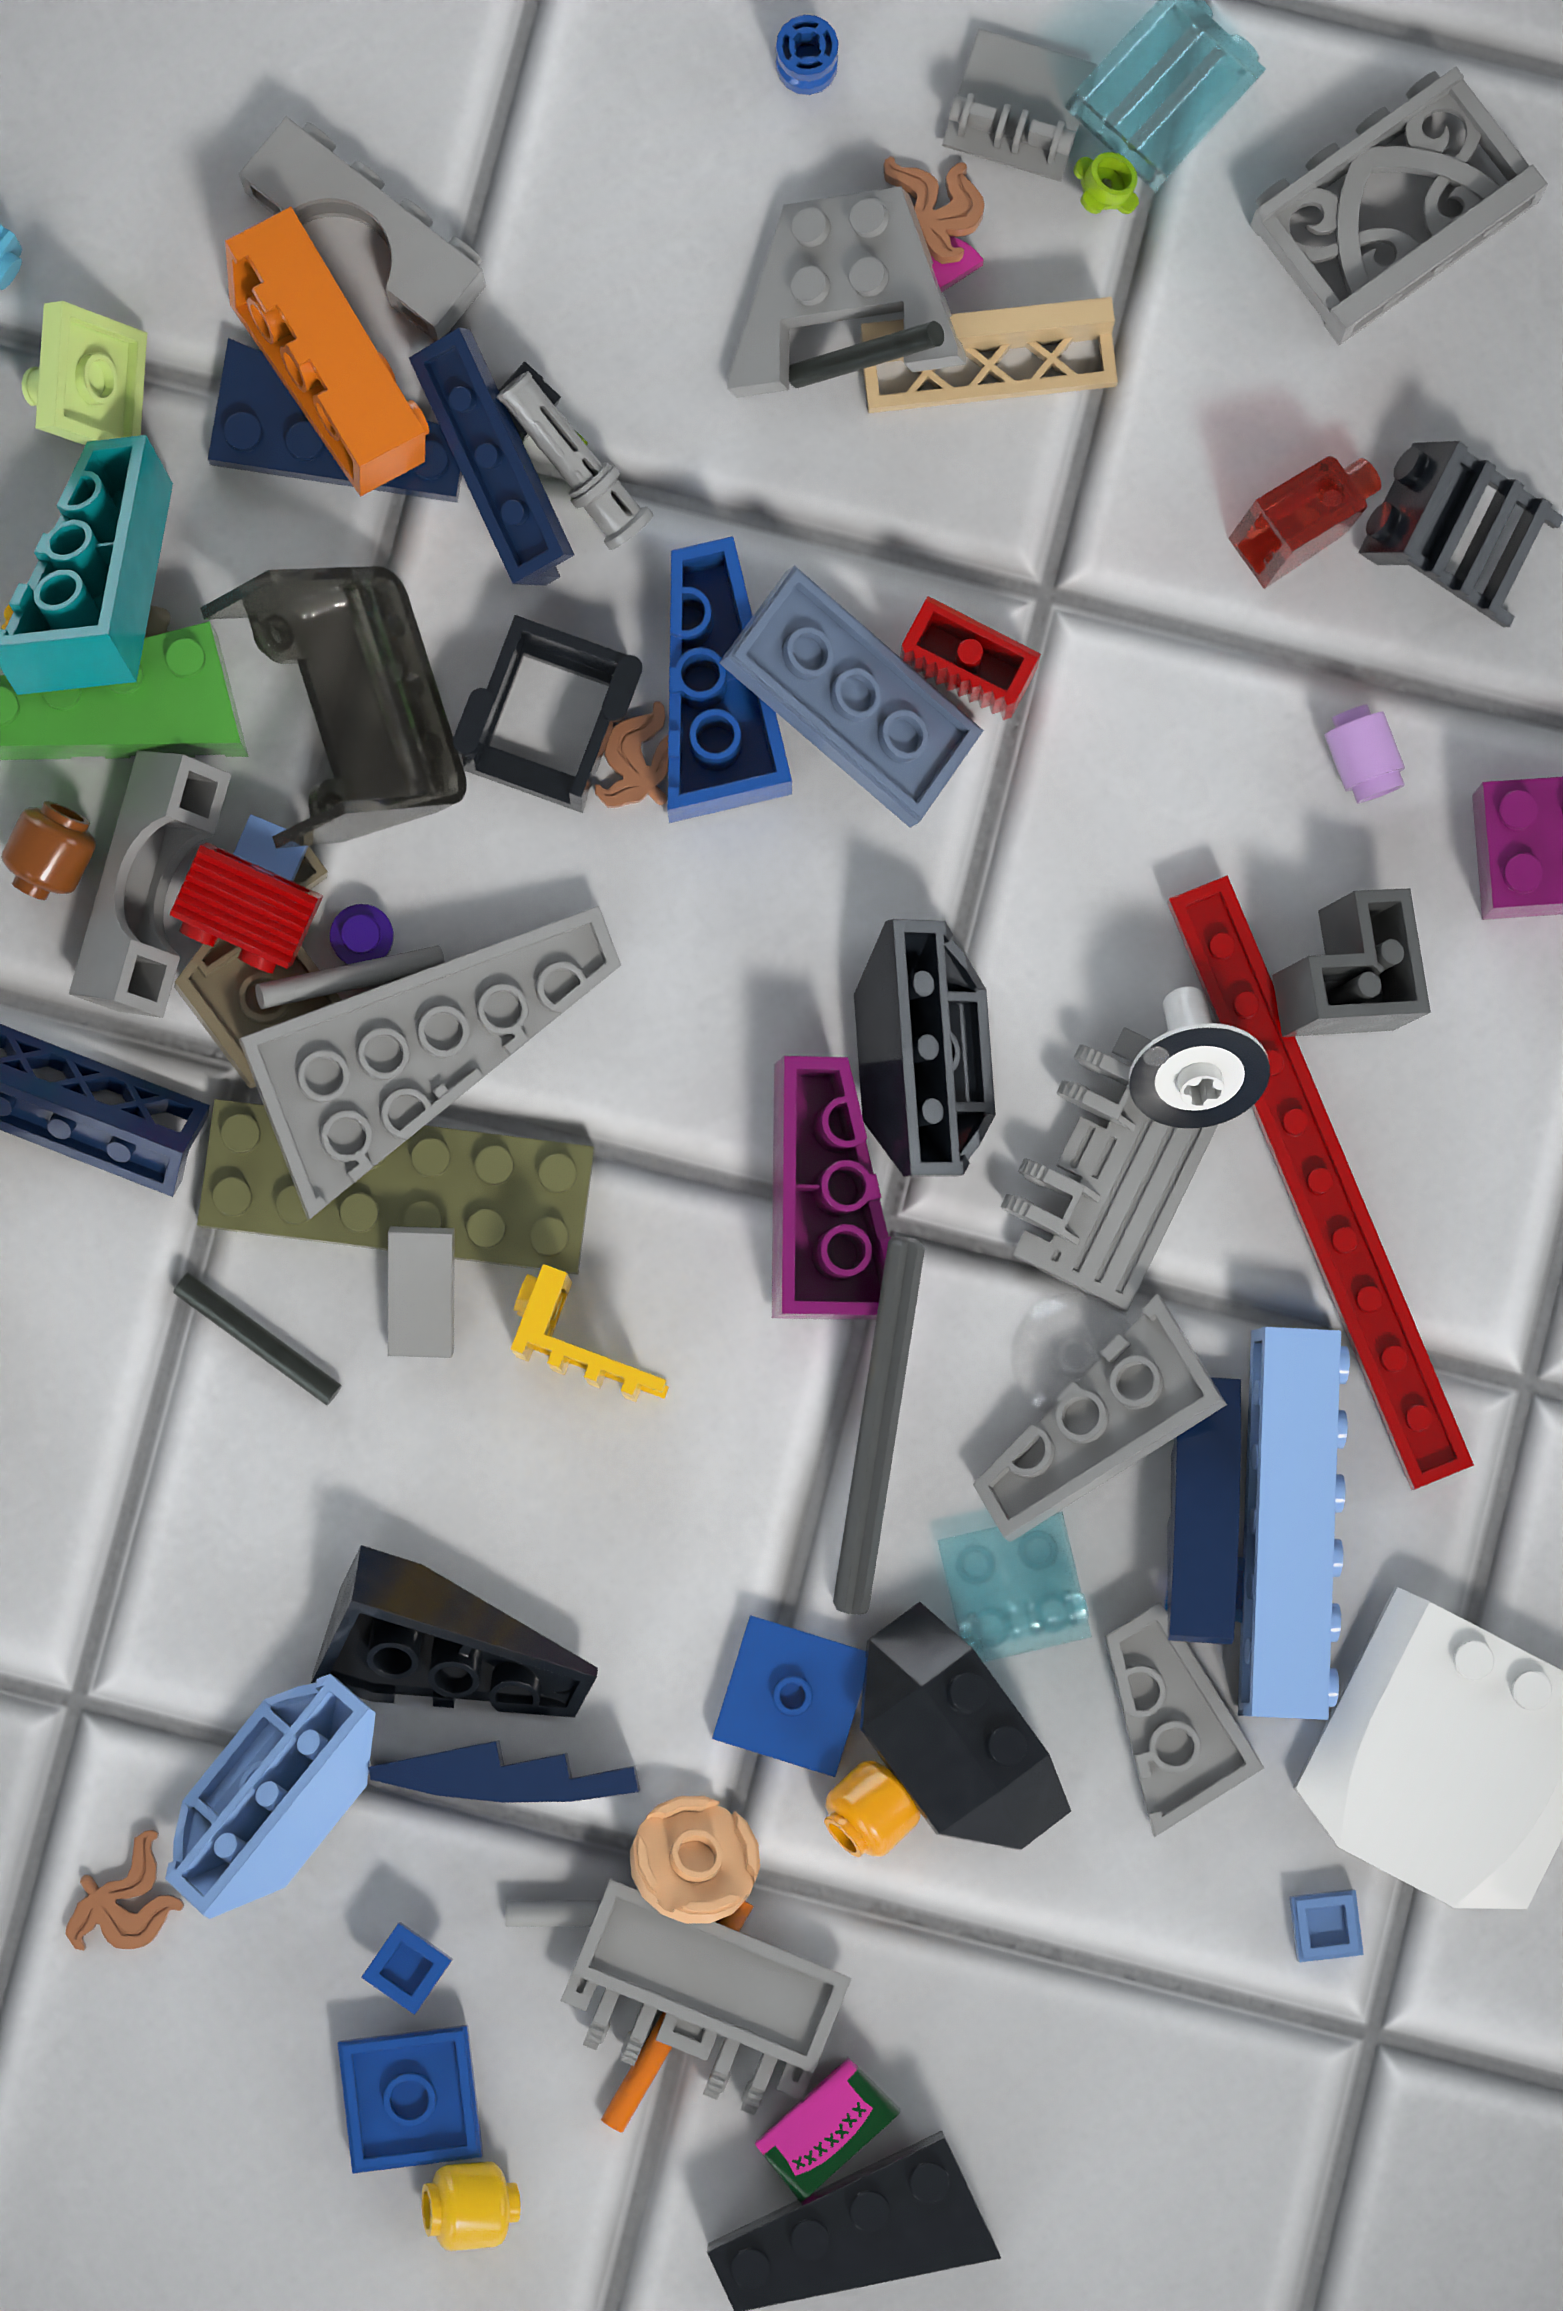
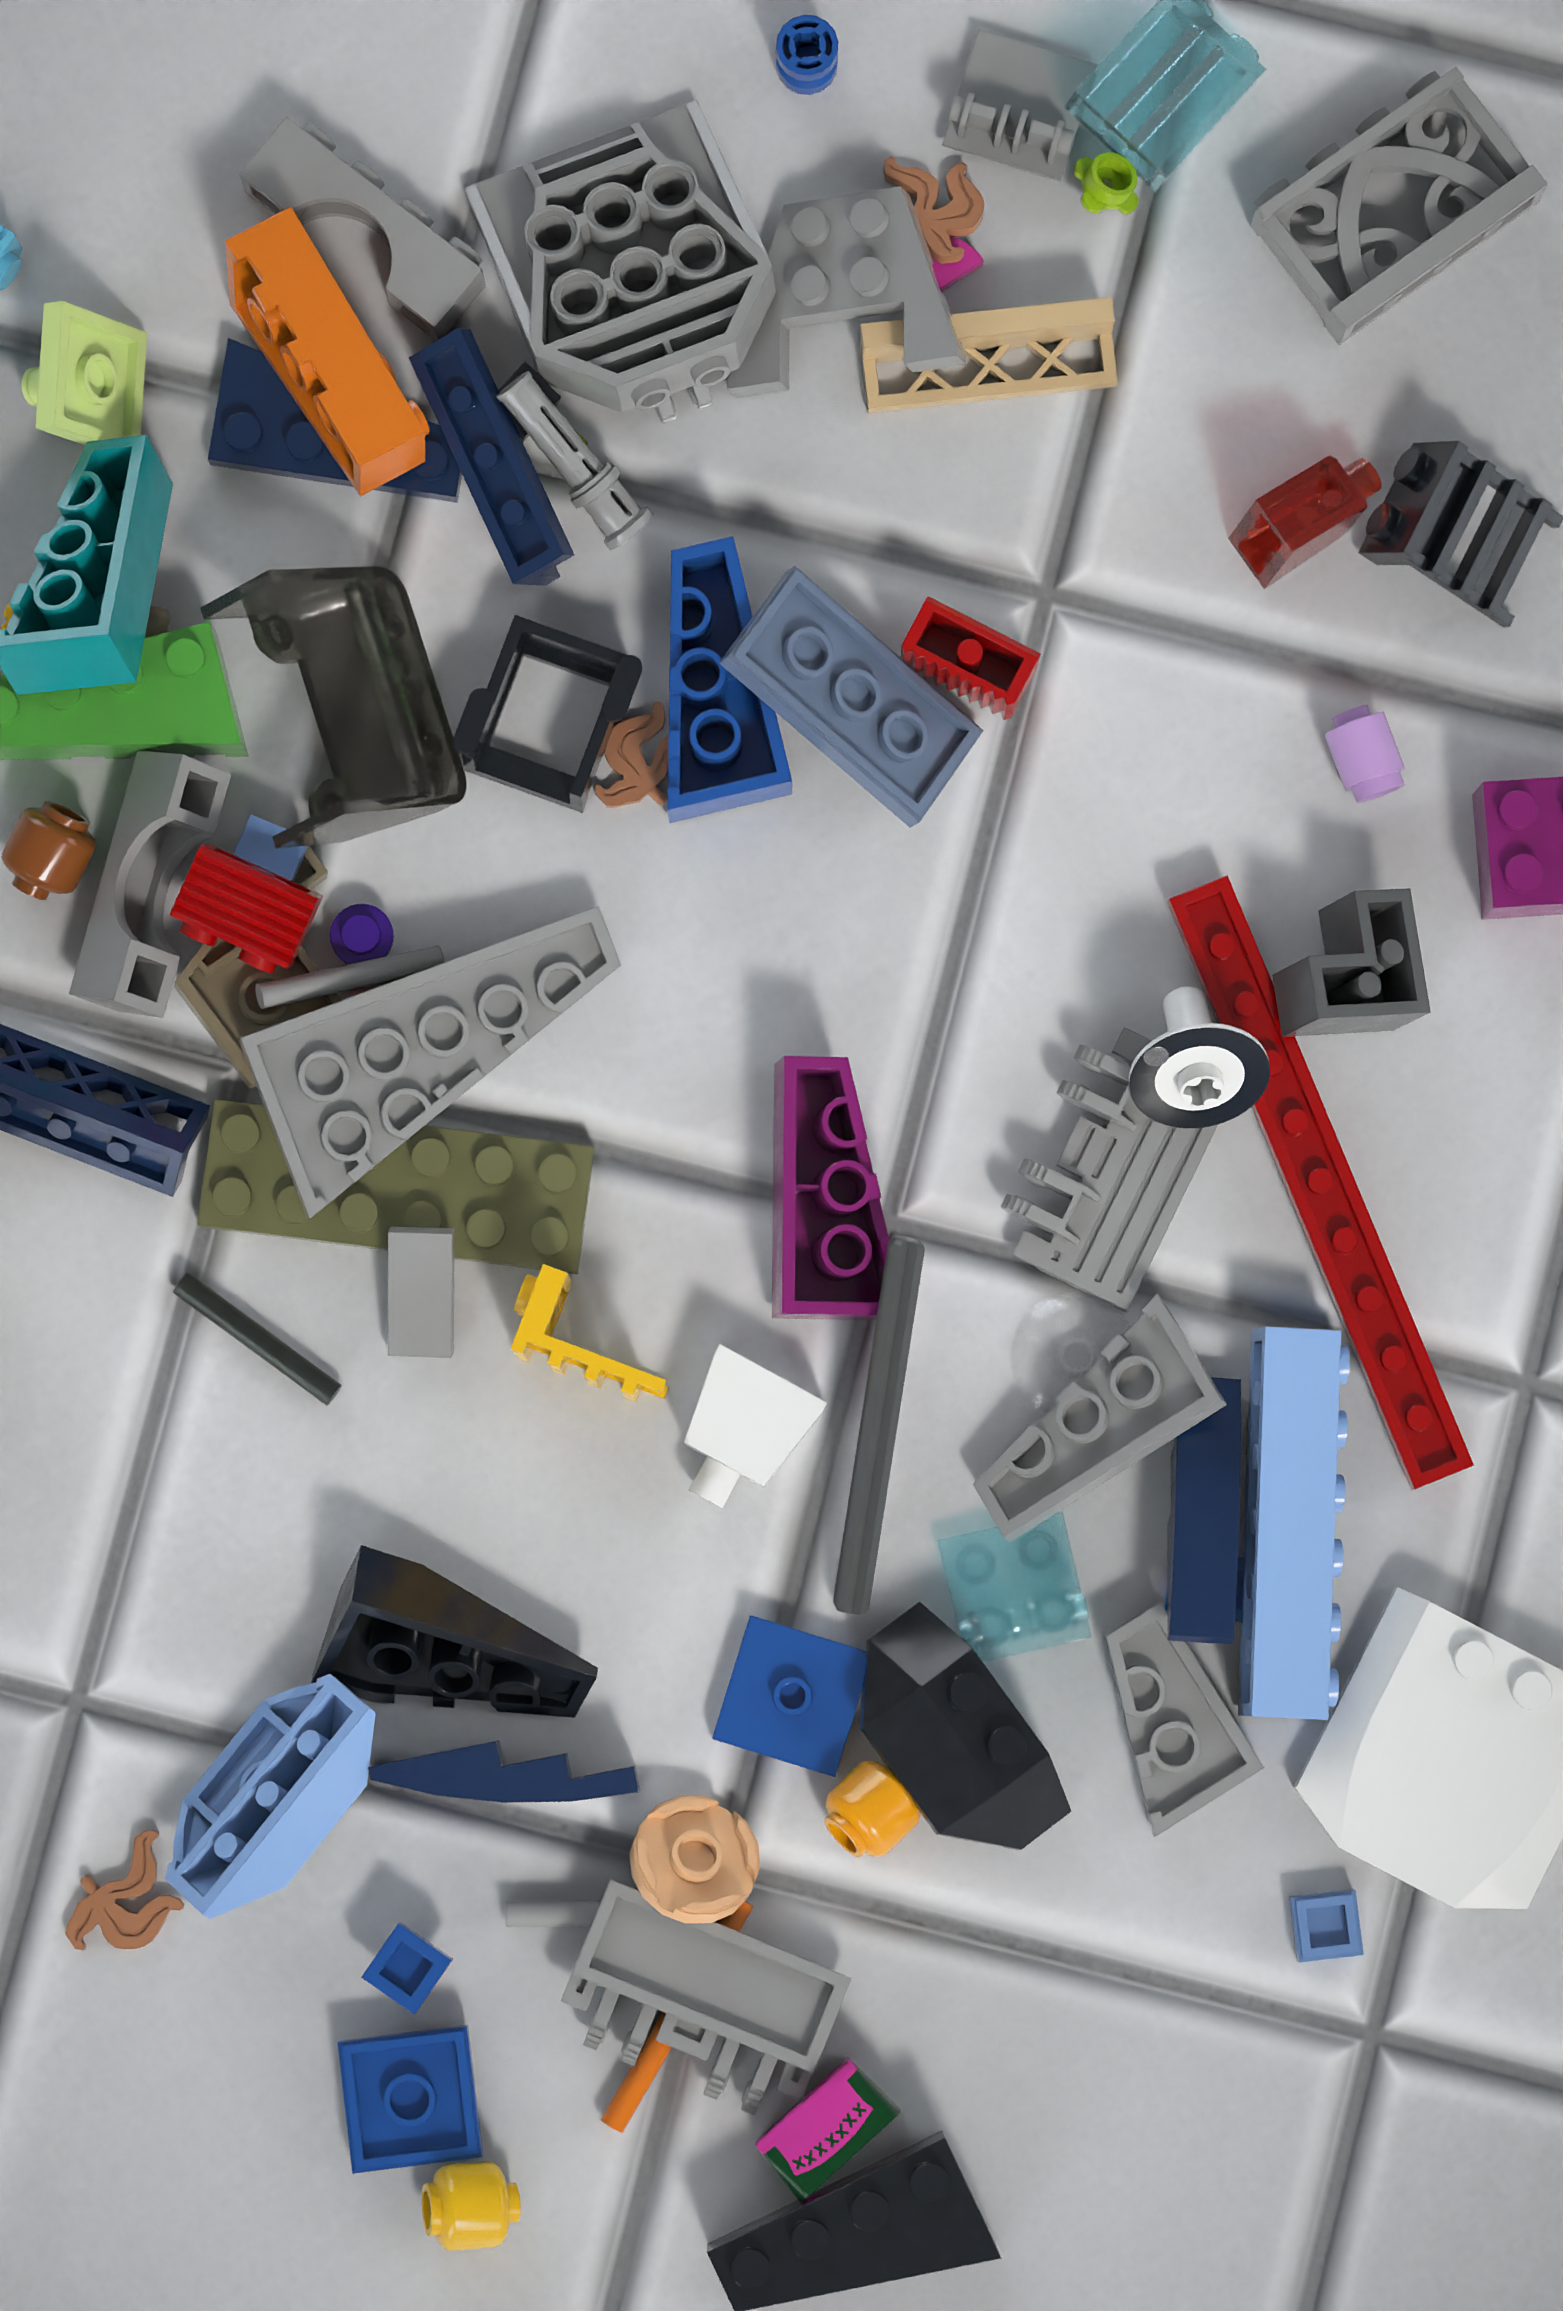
(631, 344): none -> light grey hinge
(746, 1424): none -> white torso
(866, 354): pearl dark grey bar -> none
(924, 1049): black wedge -> none

